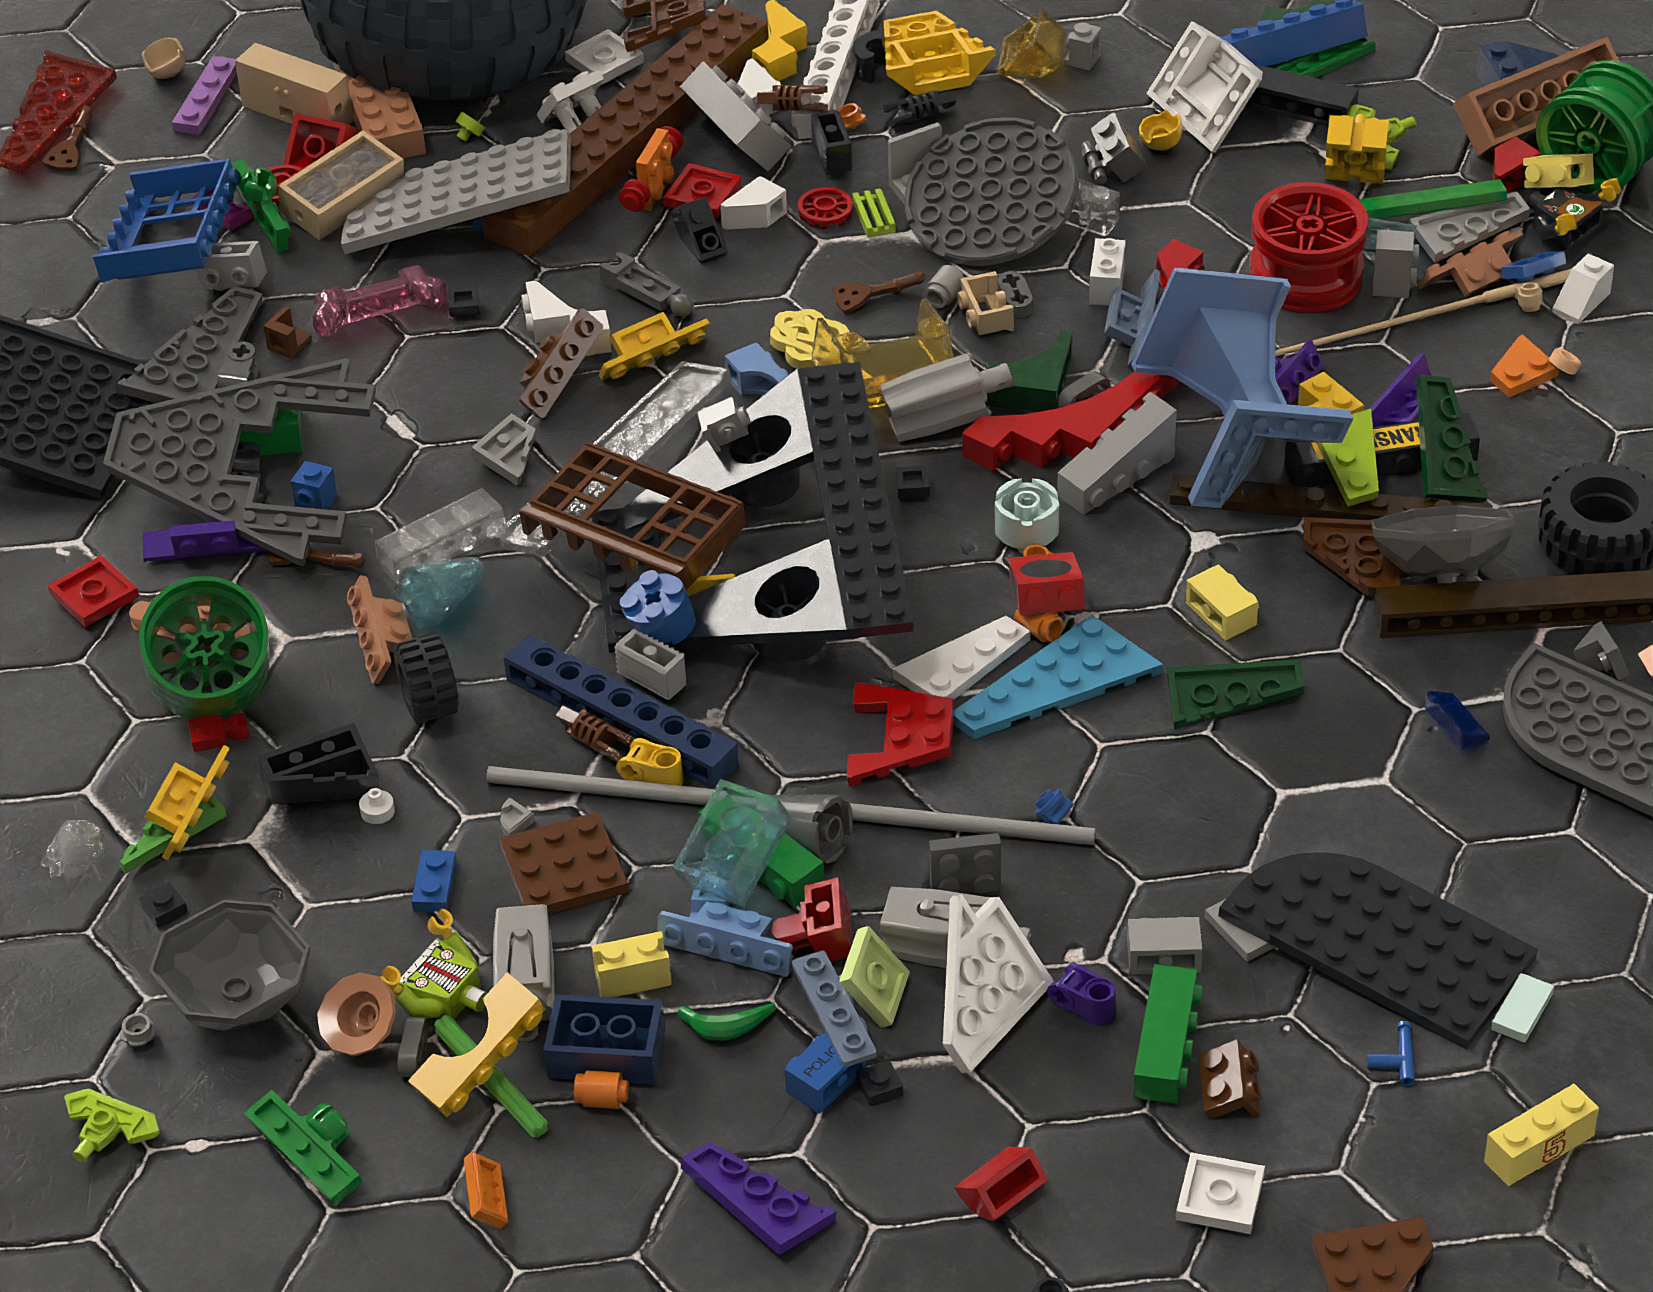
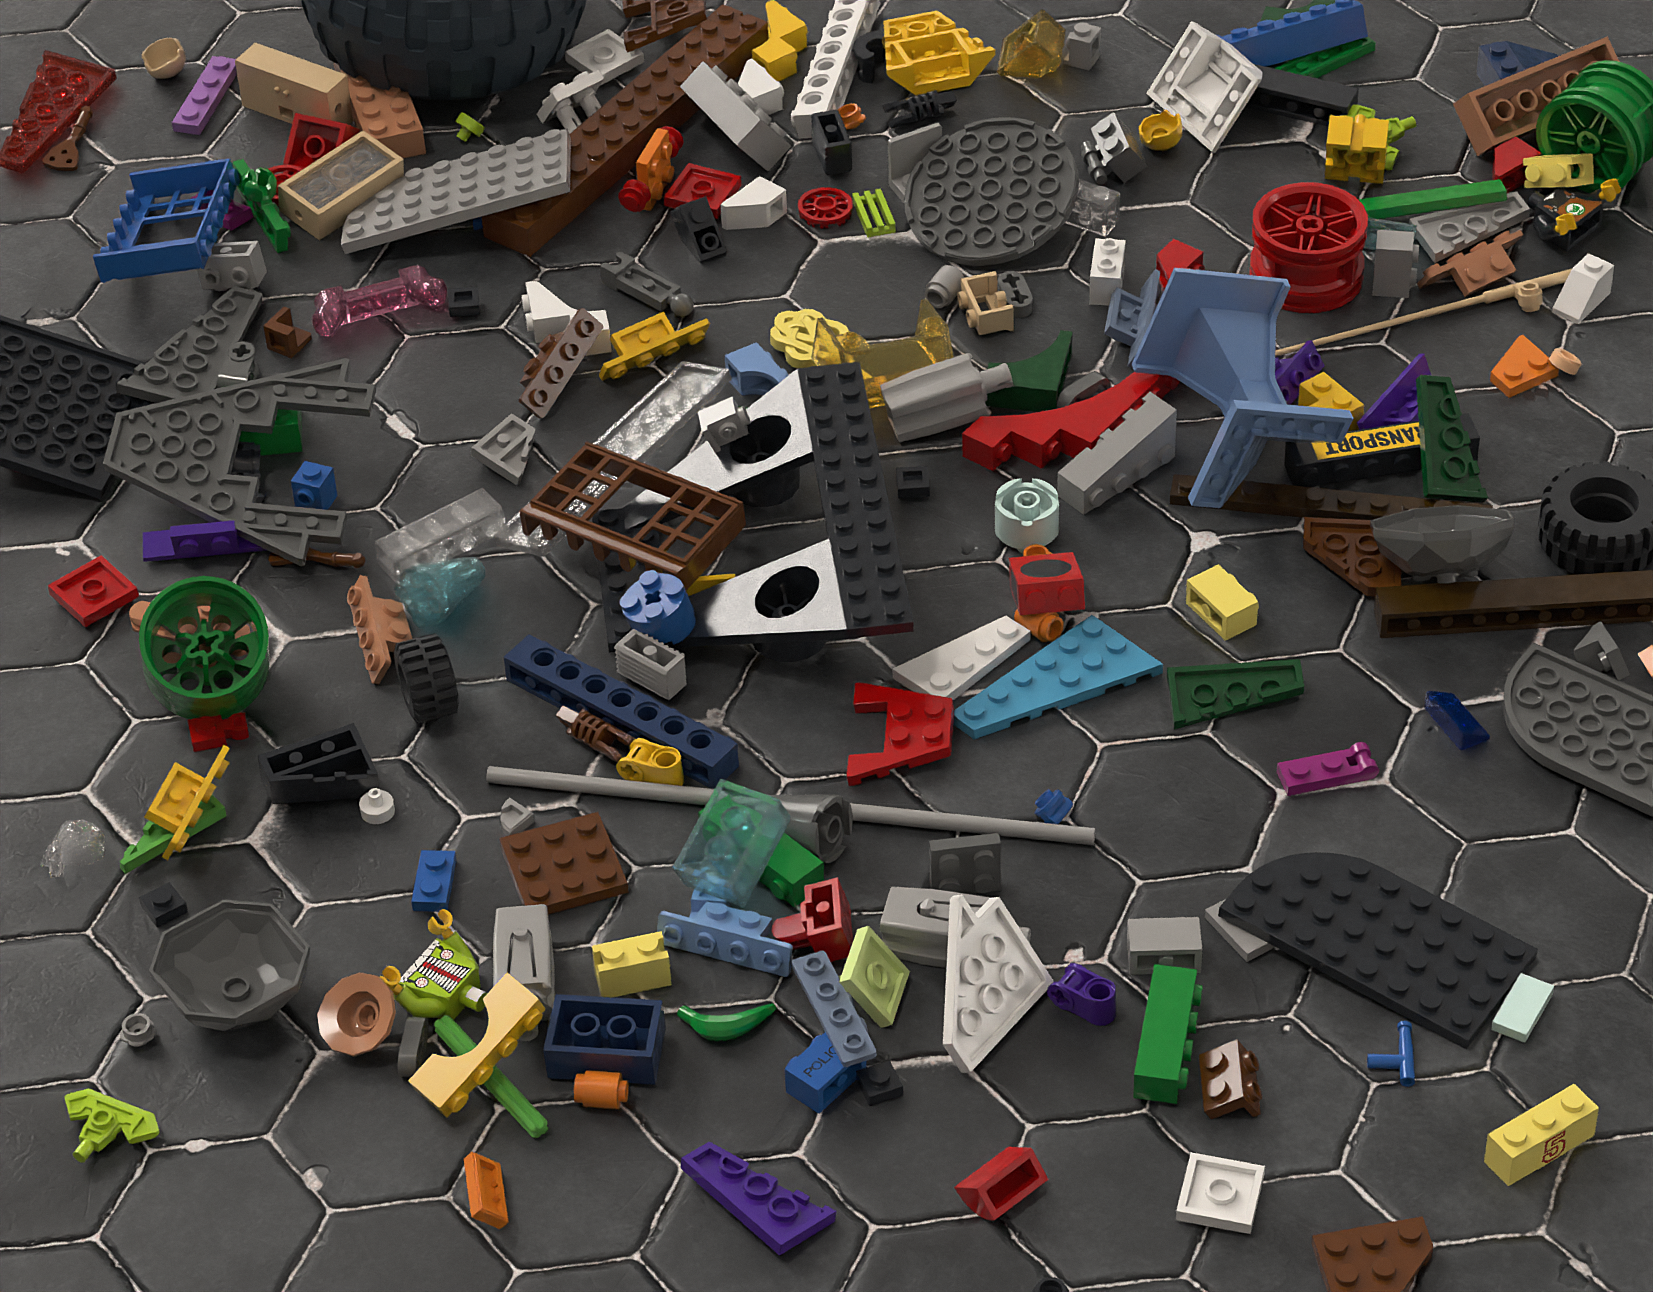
(308, 1143): green plate -> none
(793, 98): reddish brown hinge -> none
(846, 293): reddish brown piece -> none
(1327, 770): none -> magenta plate
(1354, 460): lime wing -> none
(1538, 264): blue plate -> none

